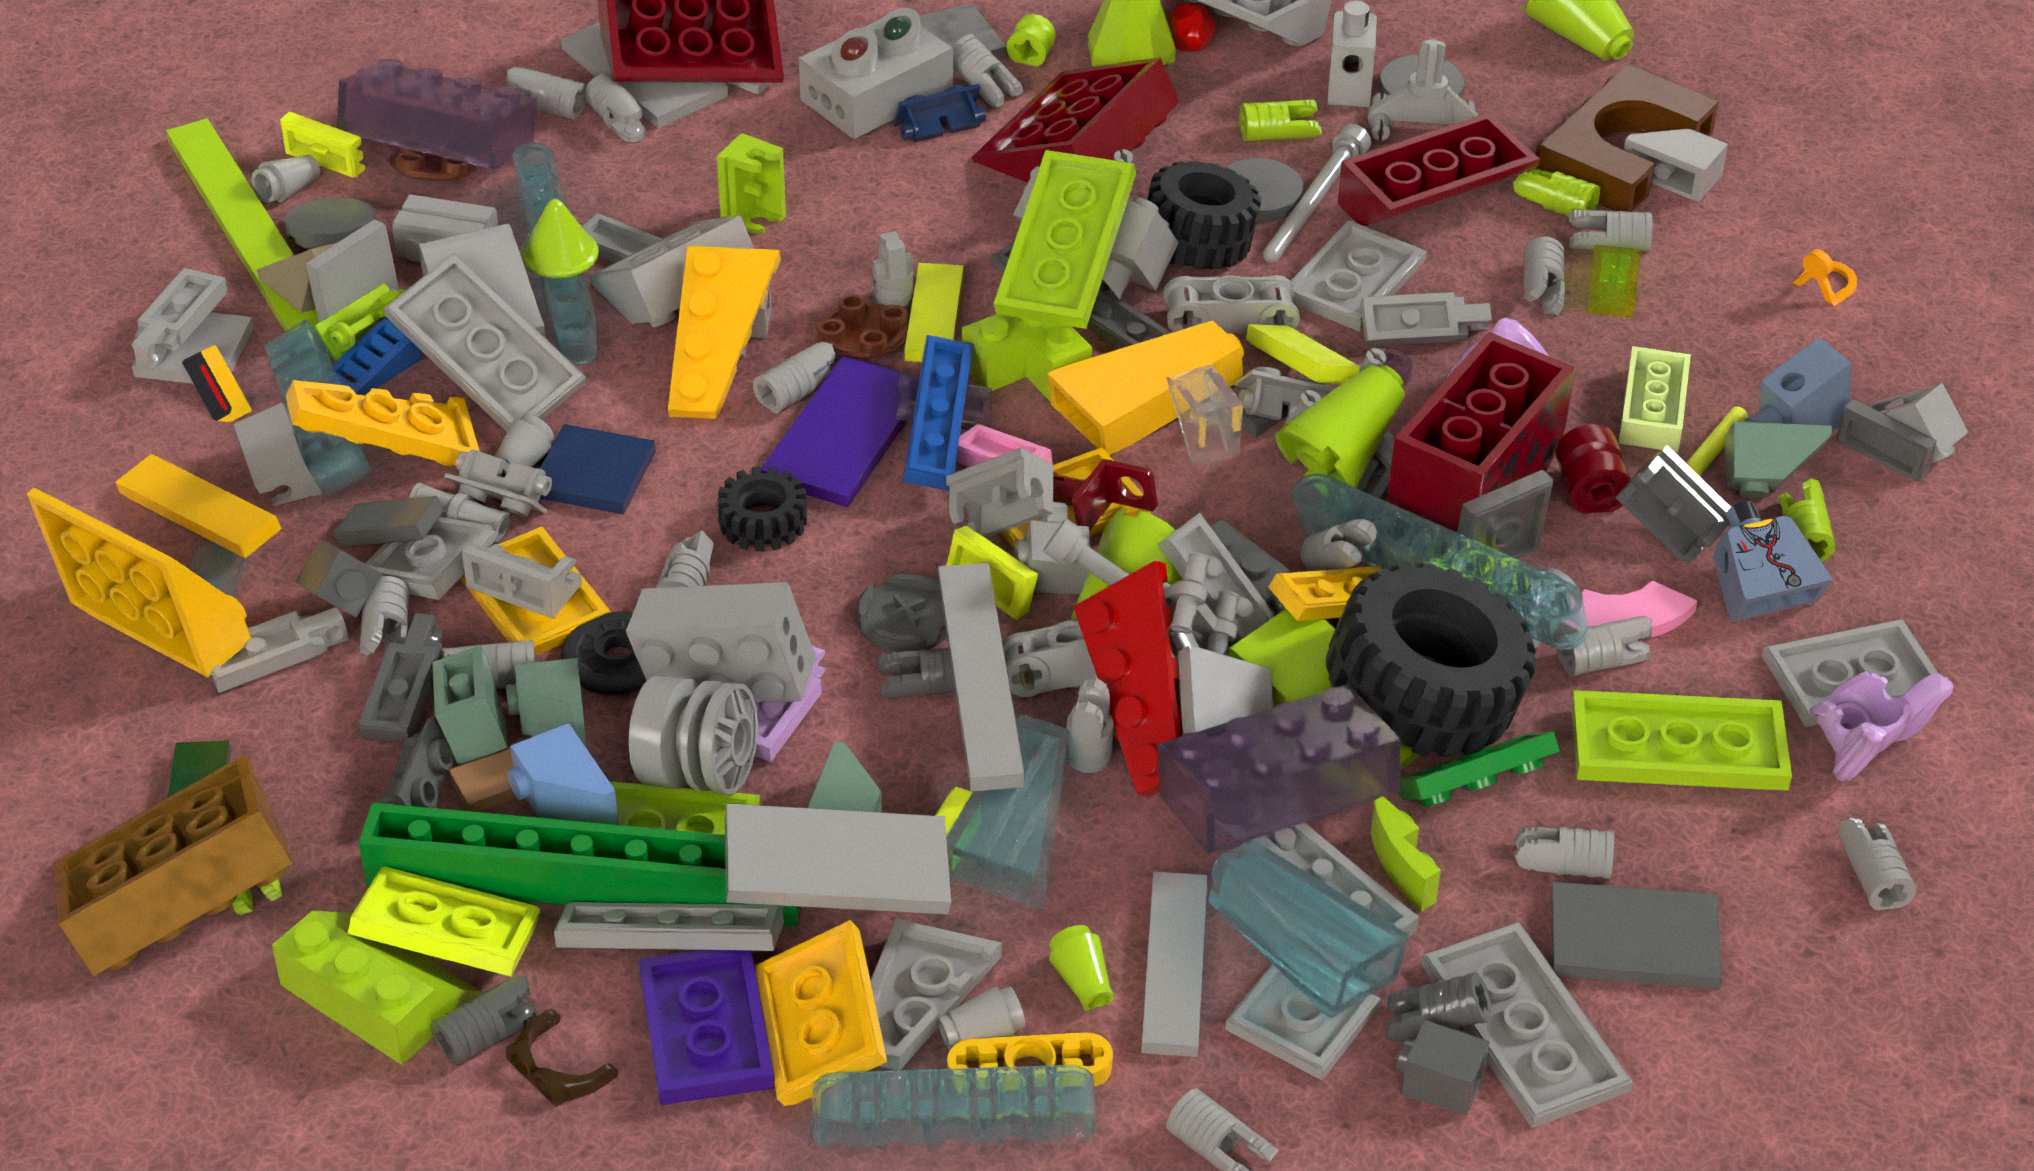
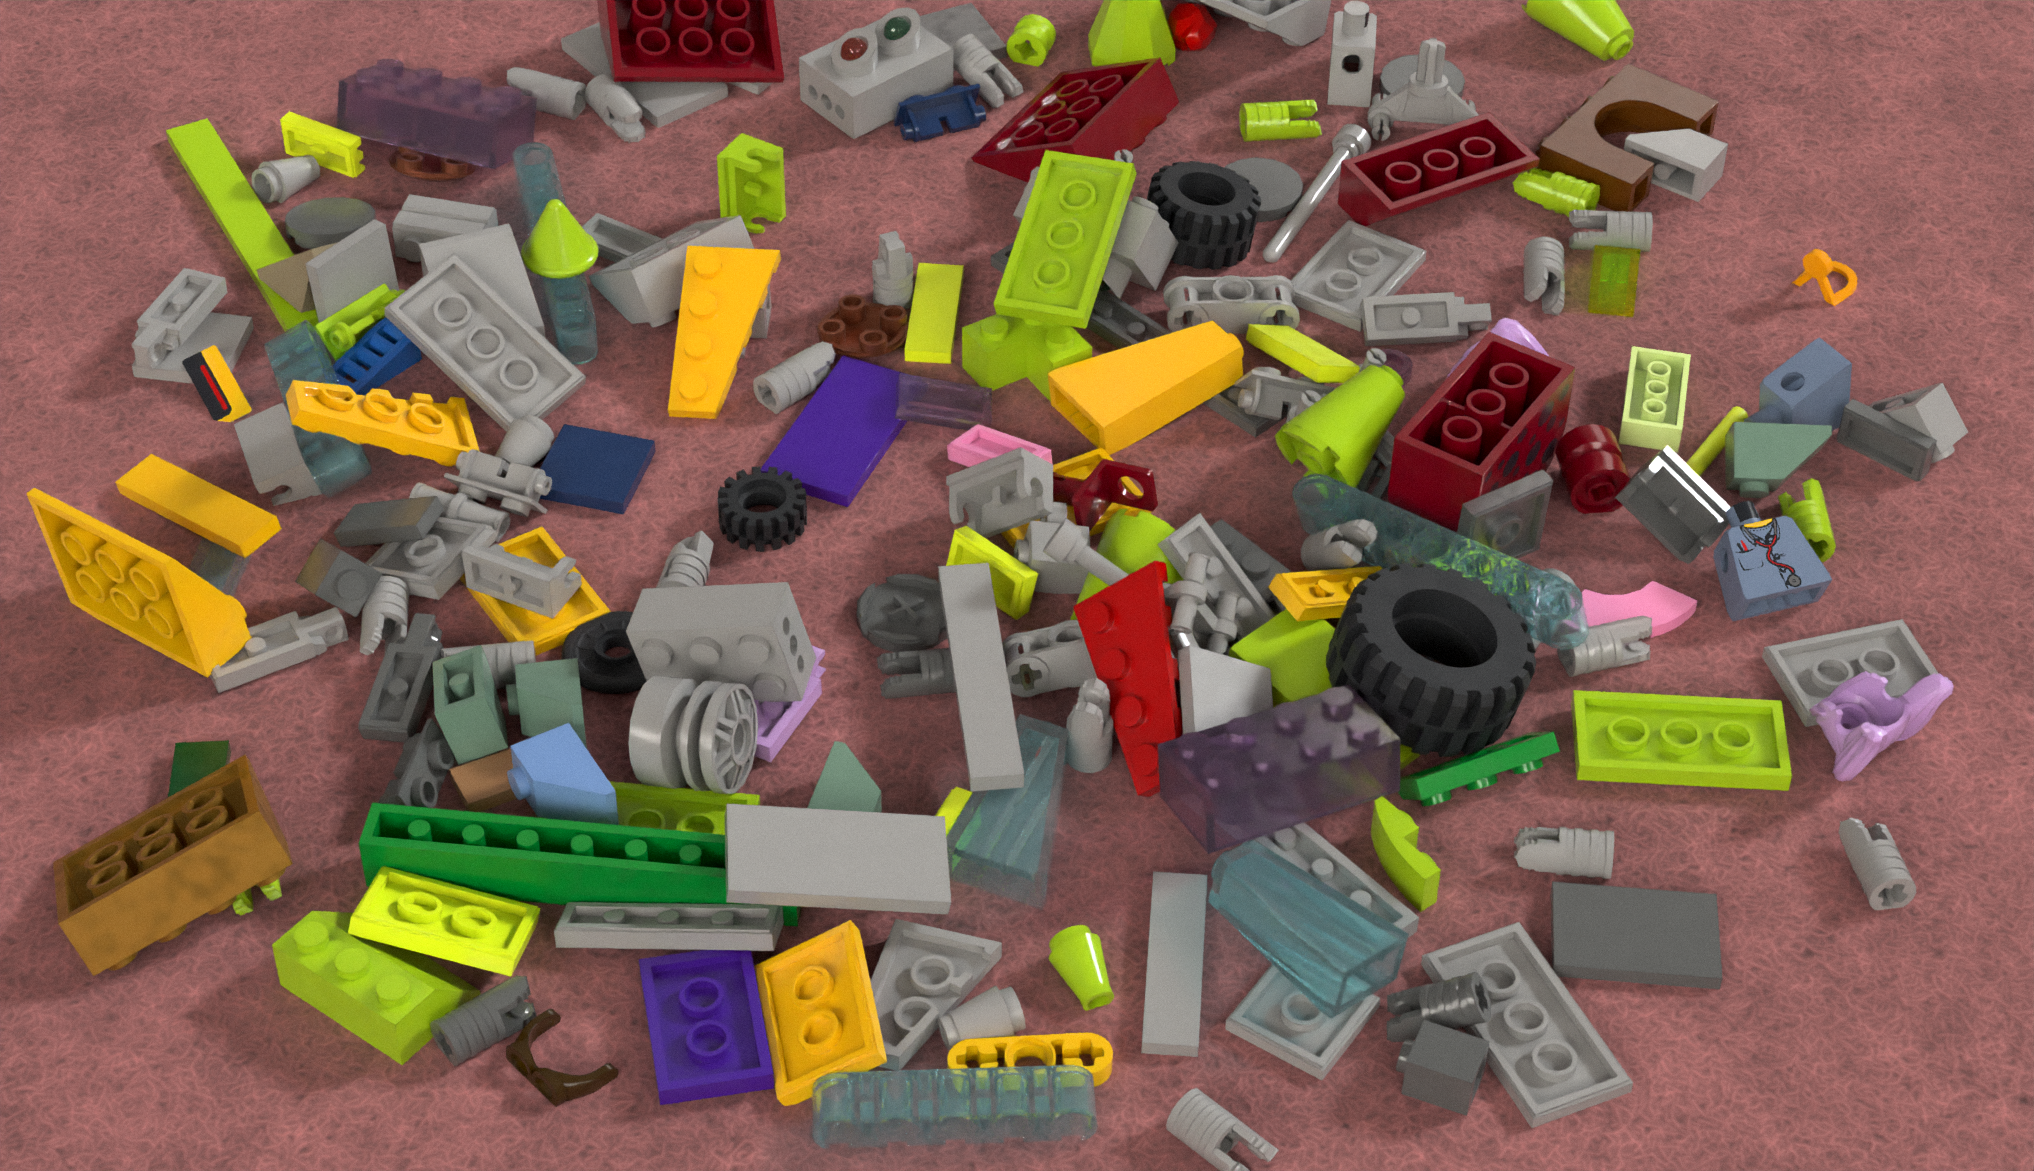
(938, 412): blue tile -> none
(1207, 415): clear slope -> none

